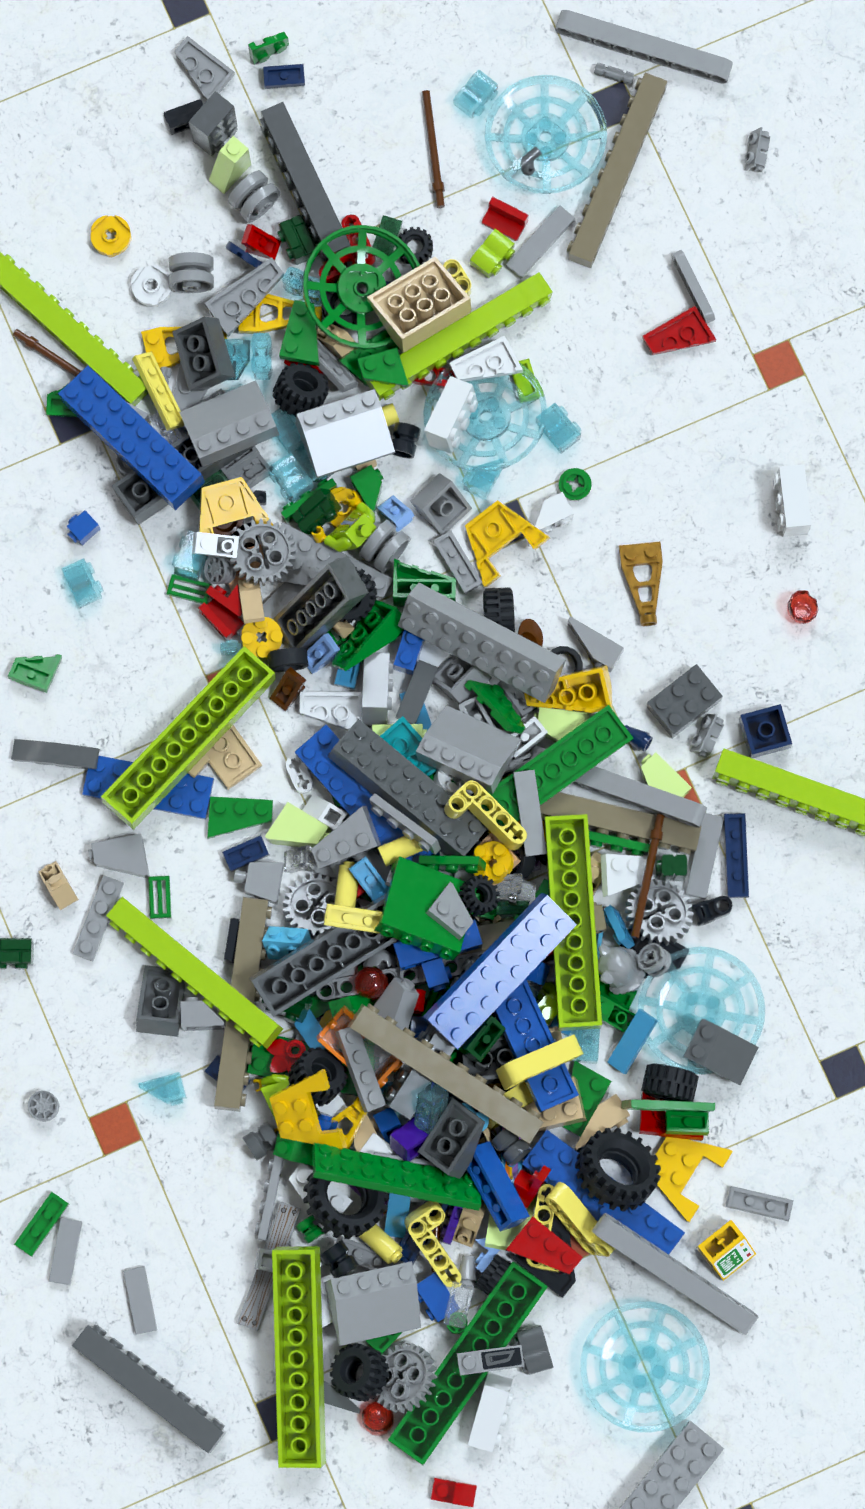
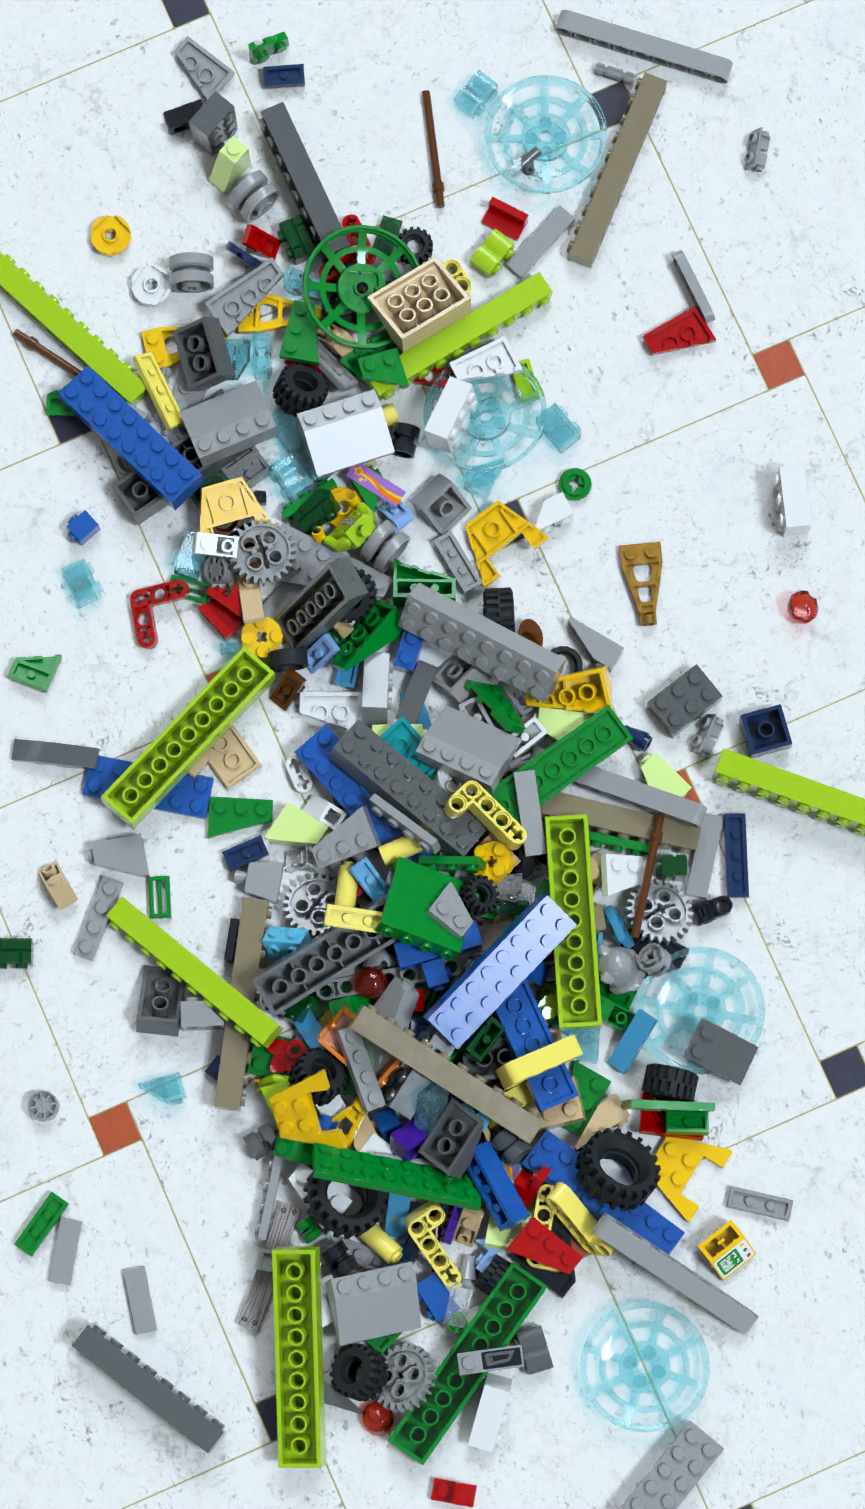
(146, 608): none -> red beam
(376, 484): none -> medium lavender sticker

